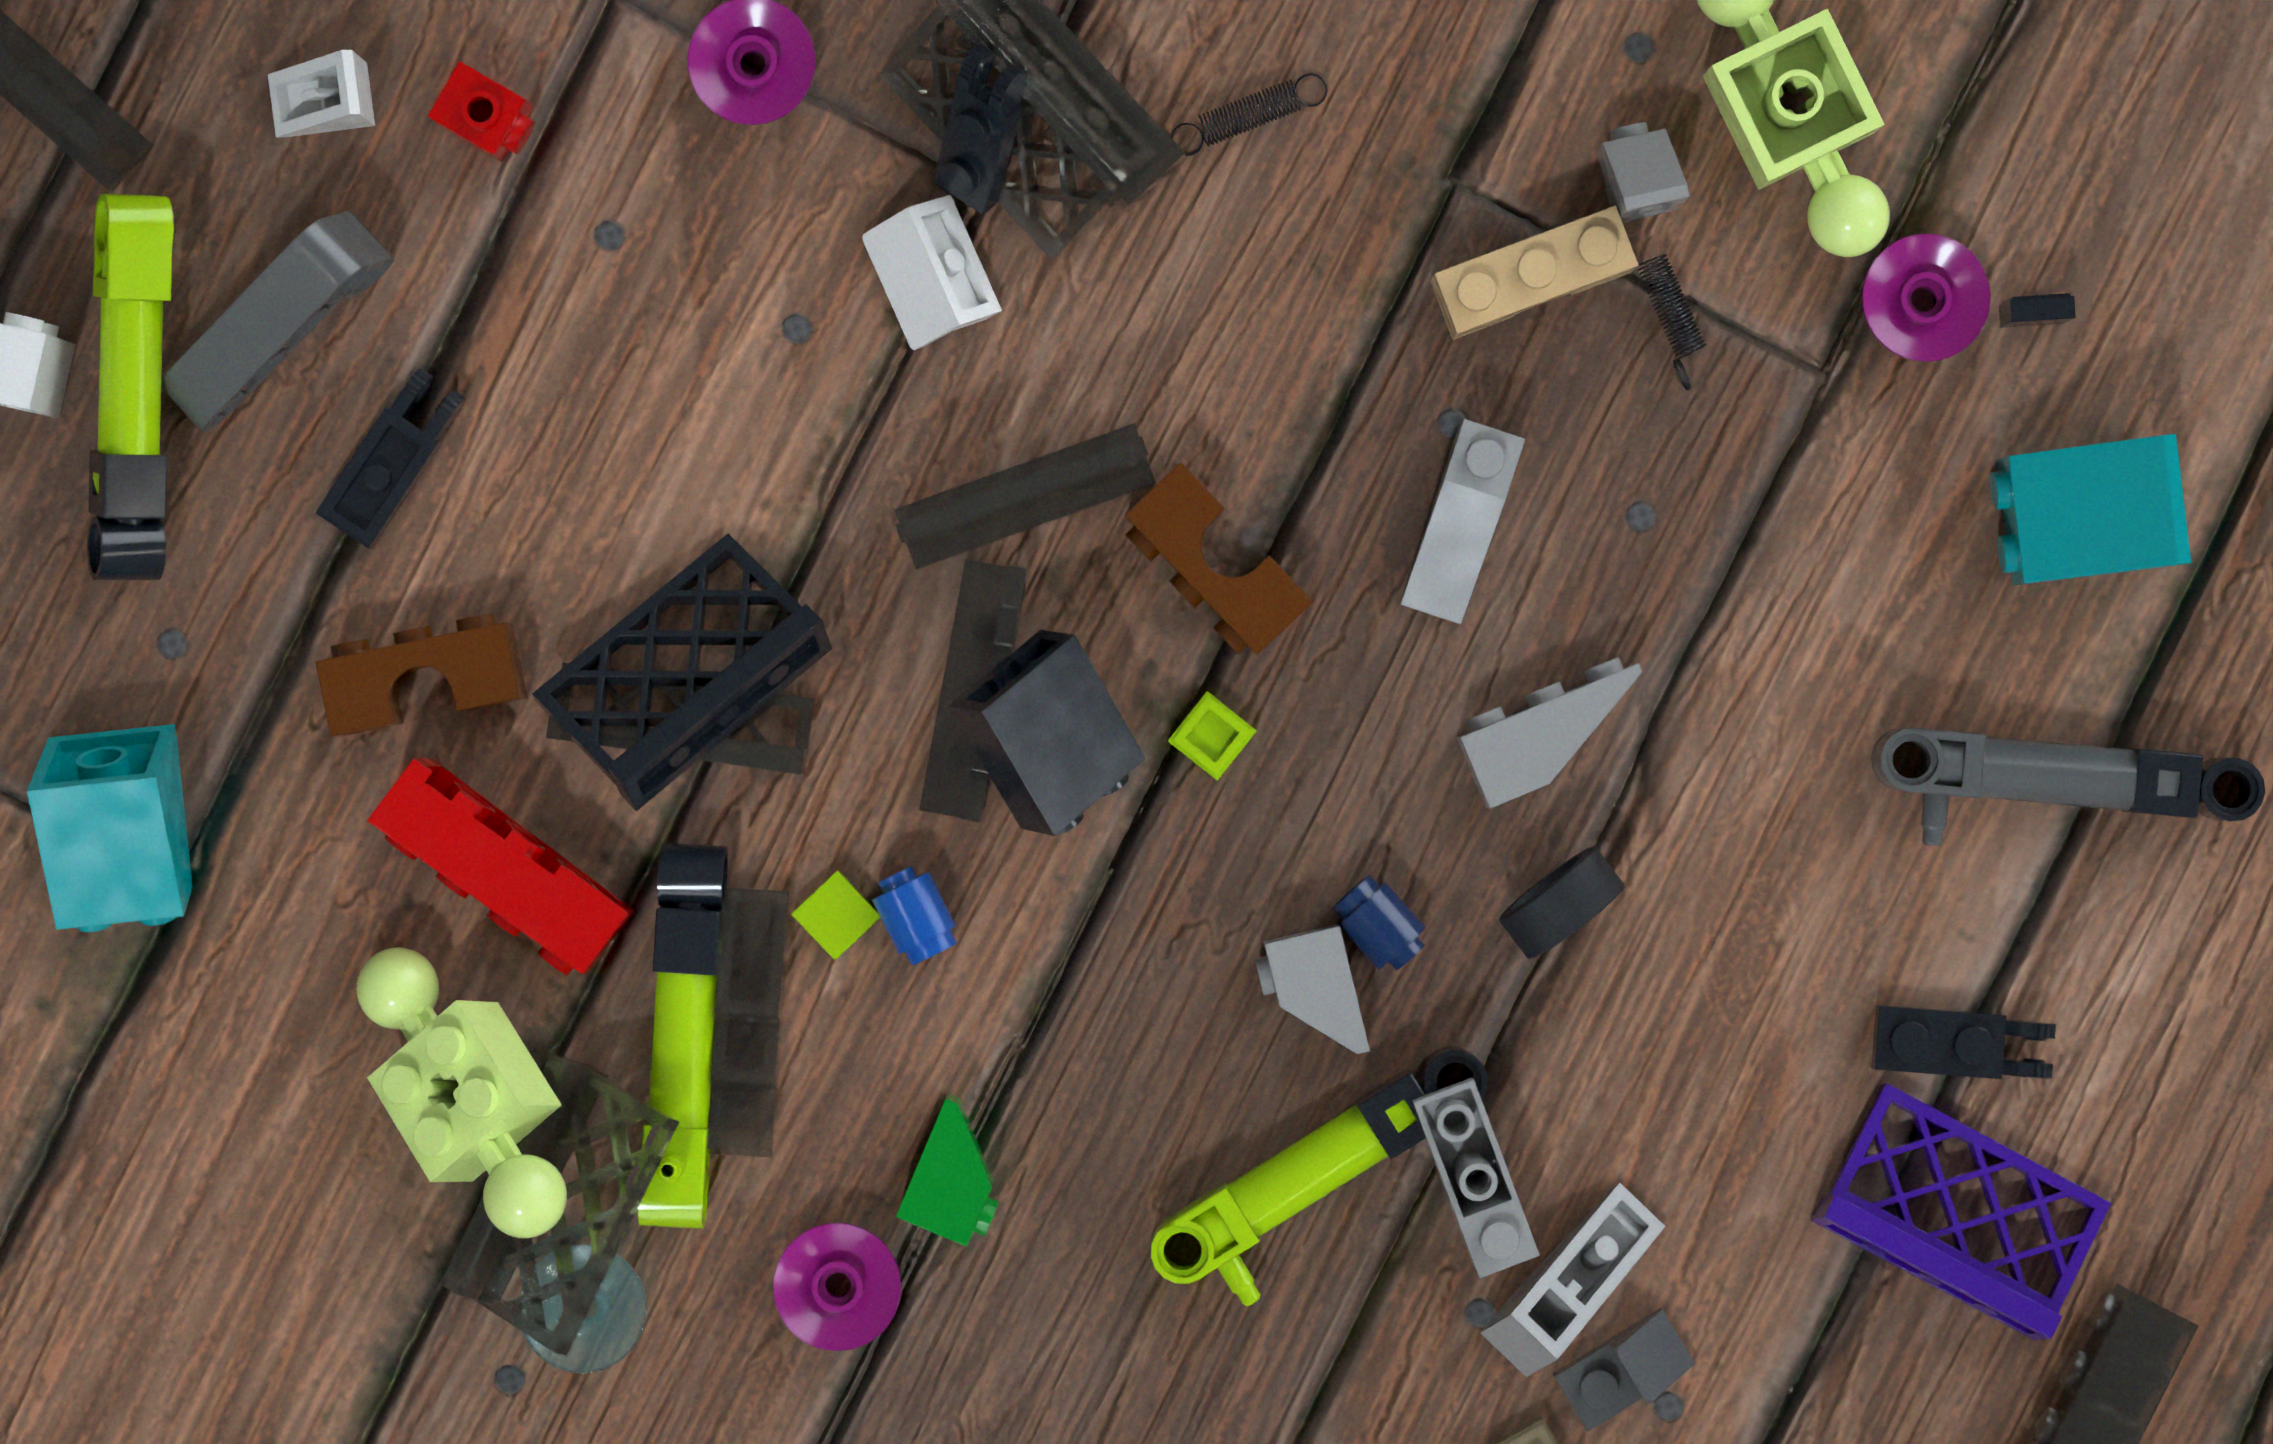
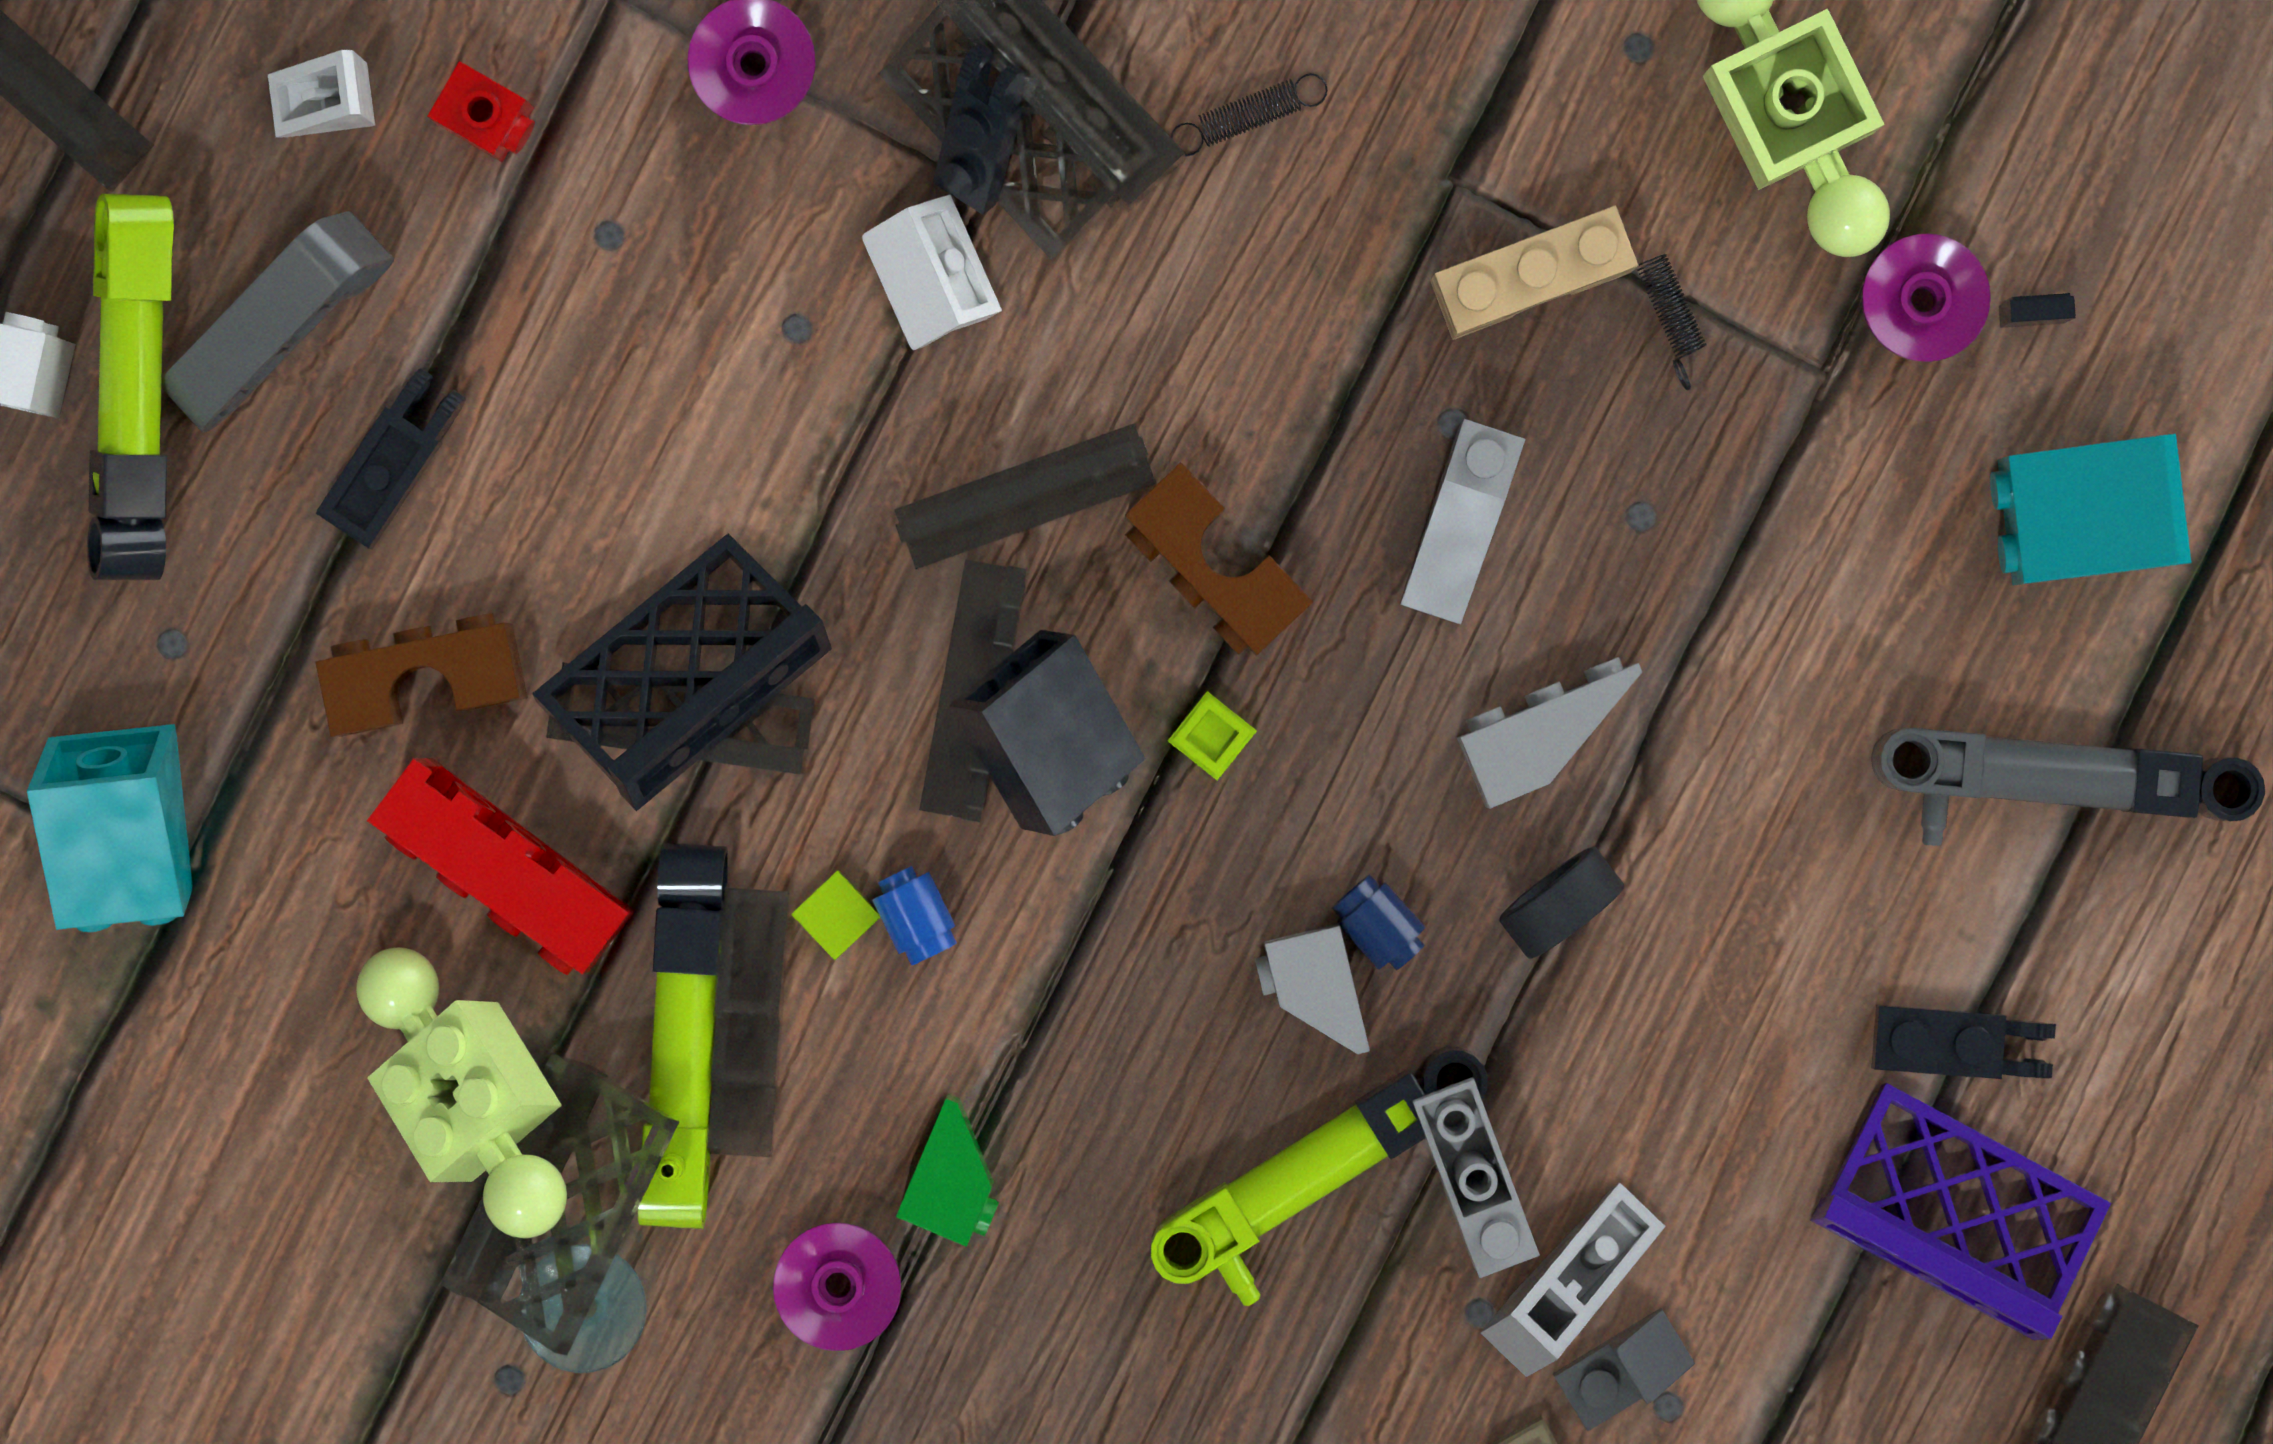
(1641, 172): light grey slope -> none

